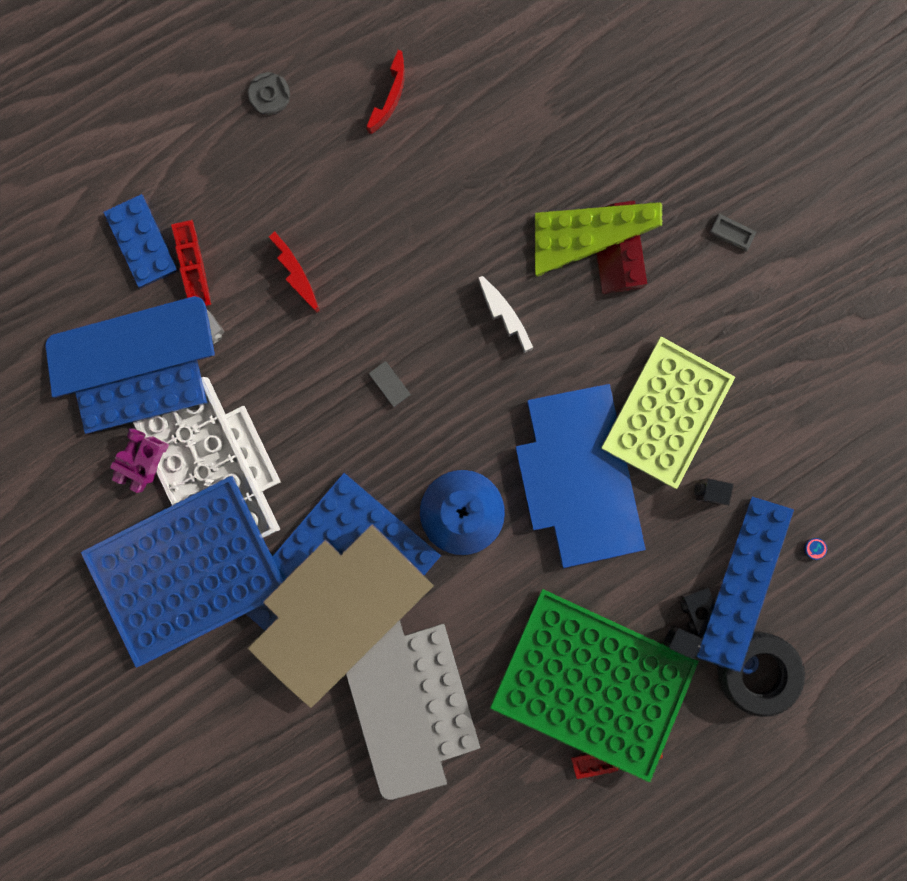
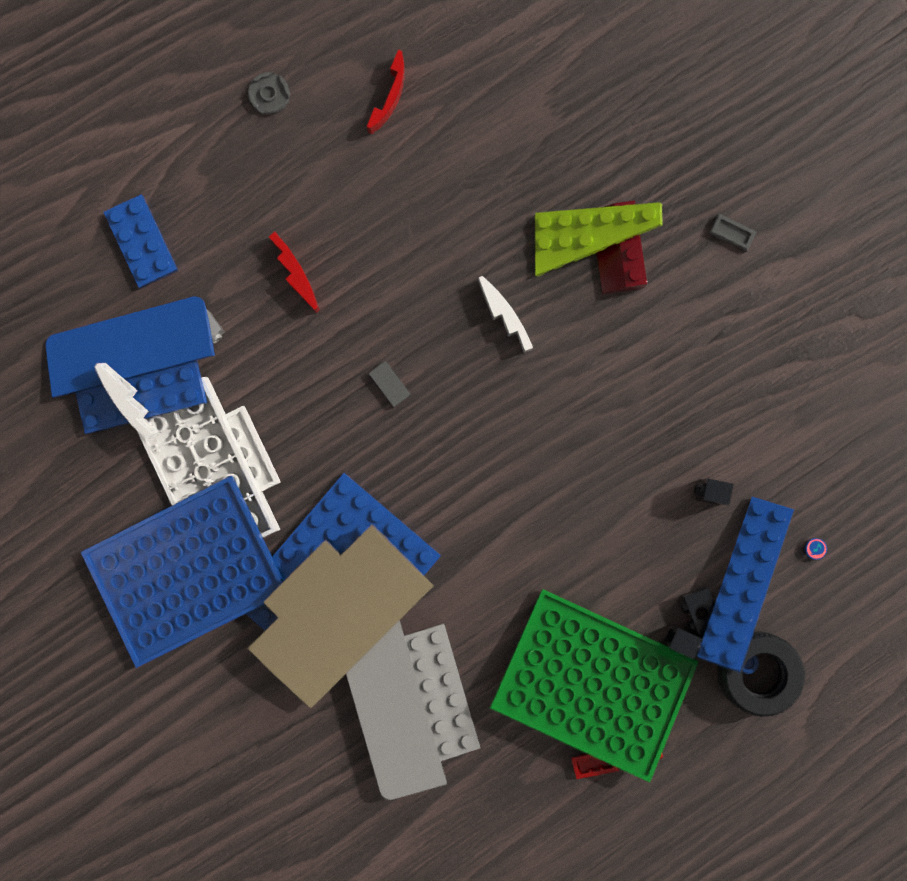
(122, 396): none -> white slope
(140, 465): magenta hips -> none
(191, 261): red slope -> none
(473, 531): blue cone -> none
(575, 481): blue slope -> none
(668, 413): yellowish green plate -> none

